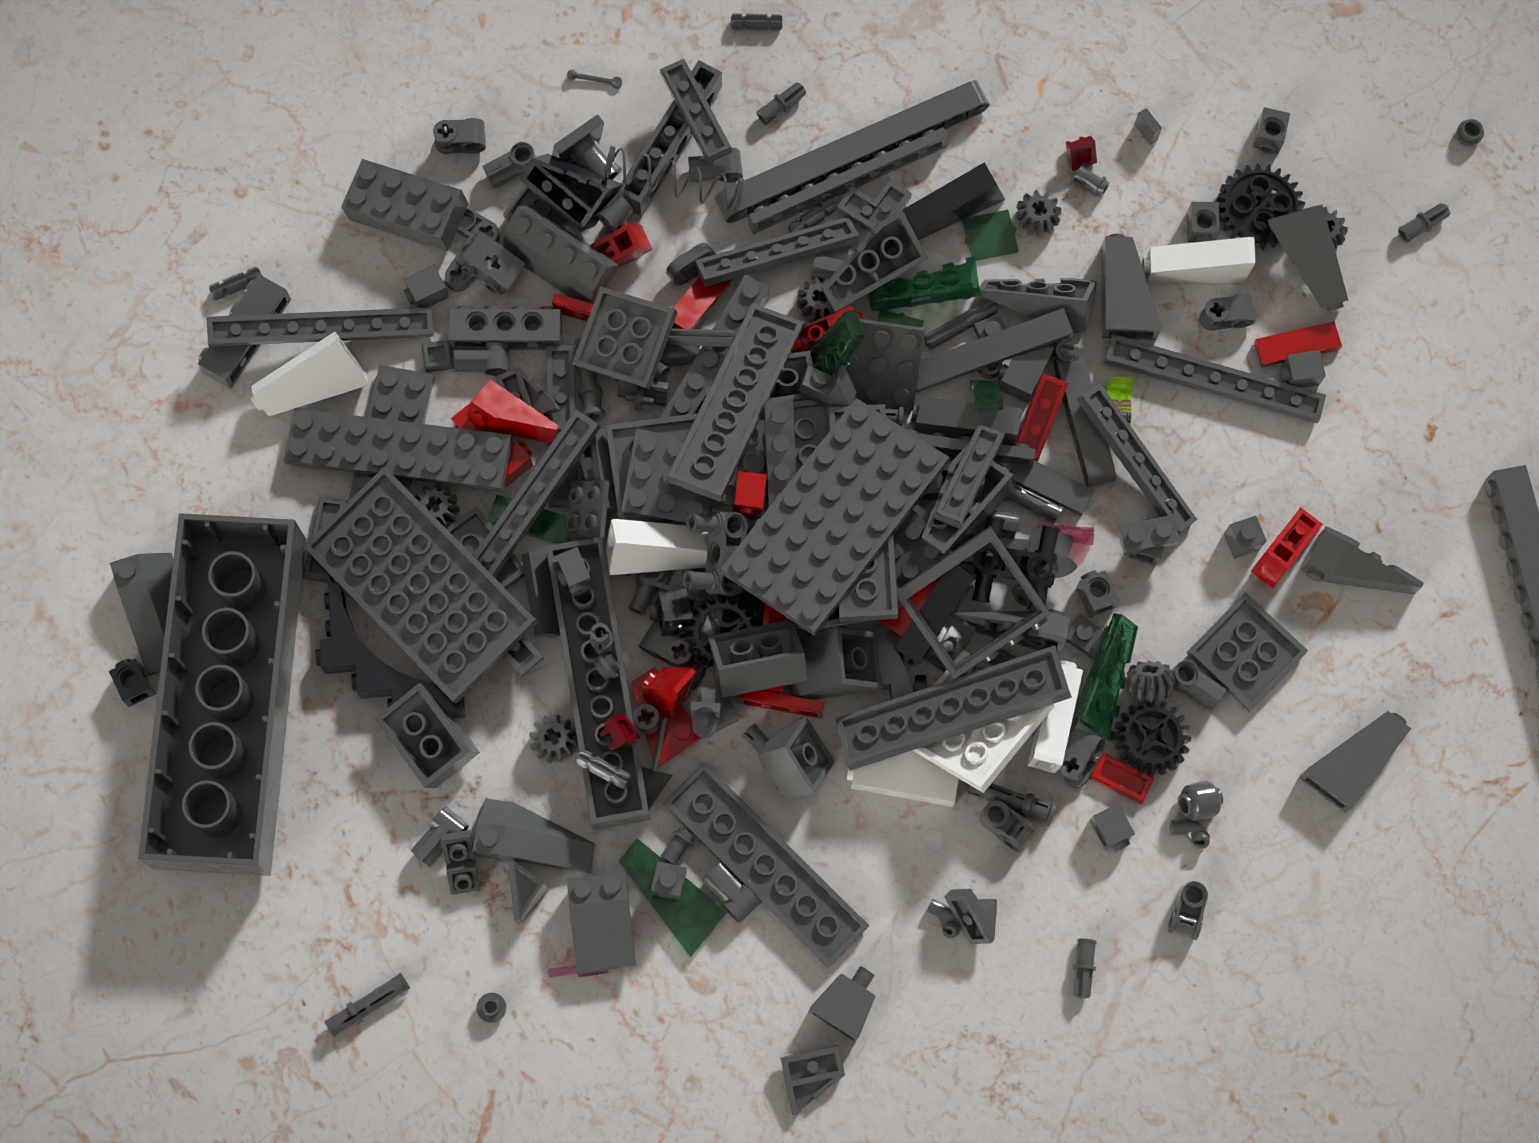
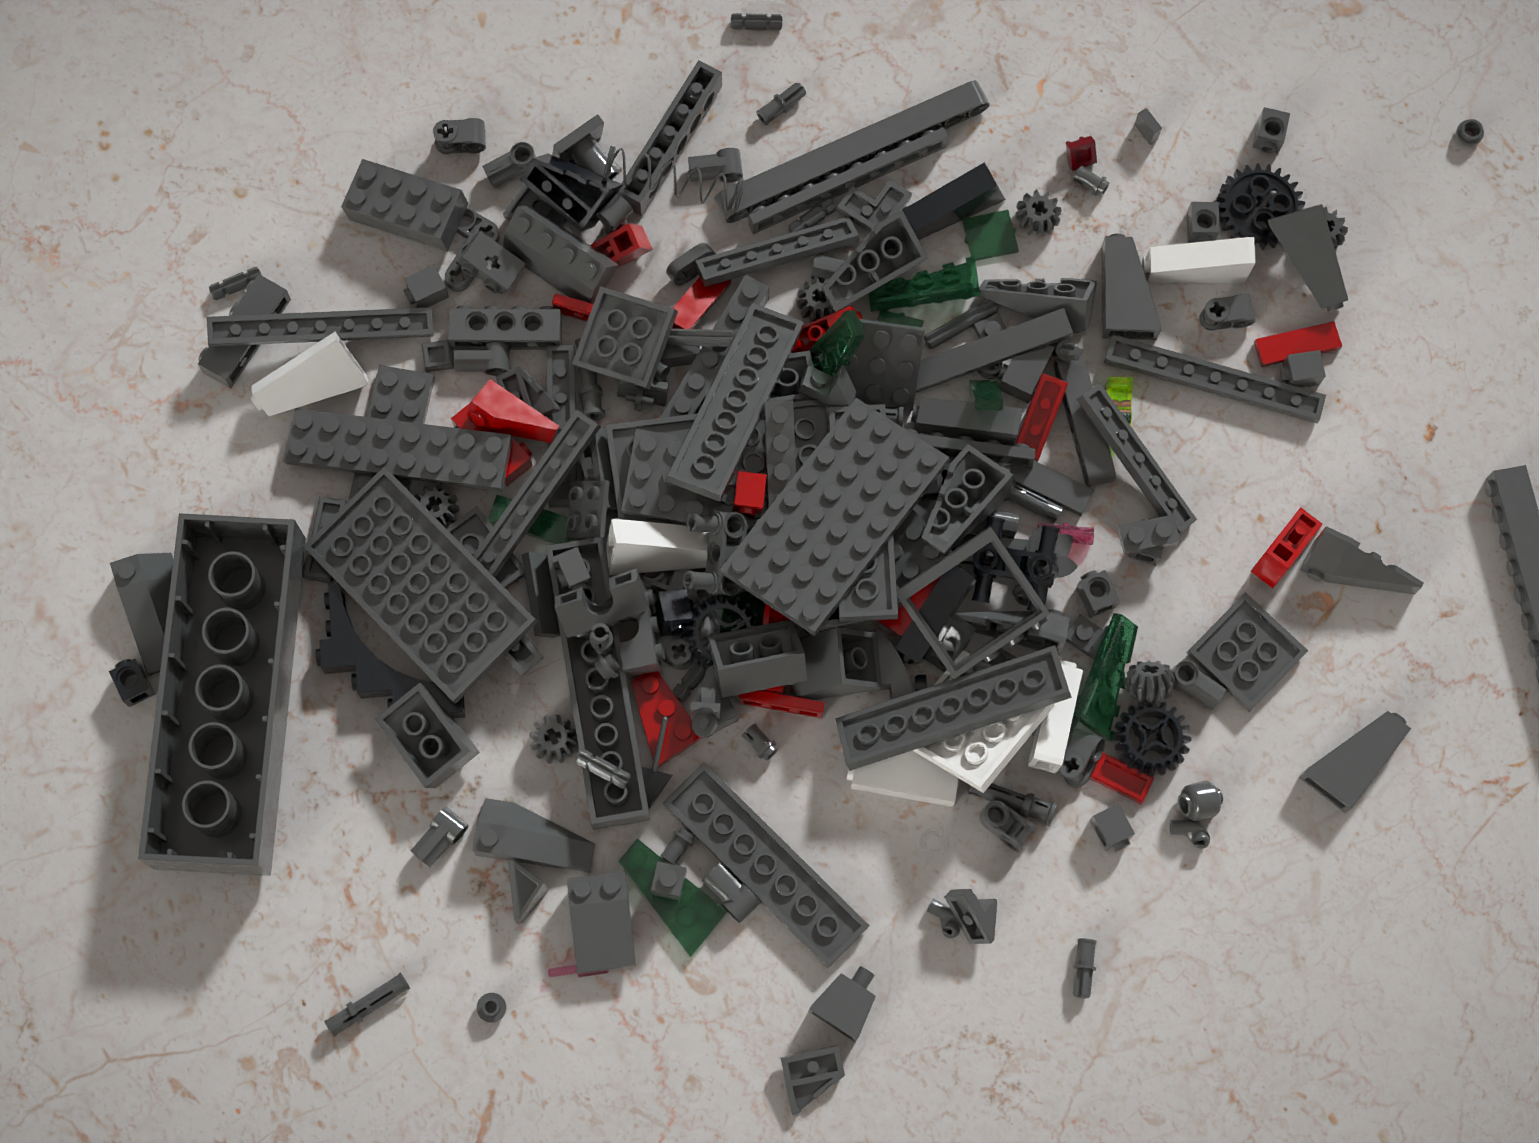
(460, 862): dark grey slope -> none
(580, 614): none -> dark grey arch
(616, 82): dark grey hinge -> none
(621, 731): dark red tile -> none
(639, 716): dark grey bush -> none
(643, 652): none -> dark grey arch
(668, 688): red slope -> none
(695, 111): dark grey tile -> none
(796, 759): dark grey slope -> none
(969, 476): dark grey tile -> none
(1188, 912): dark grey piece -> none
(1245, 536): dark grey brick -> none
(1423, 222): dark grey axle -> none

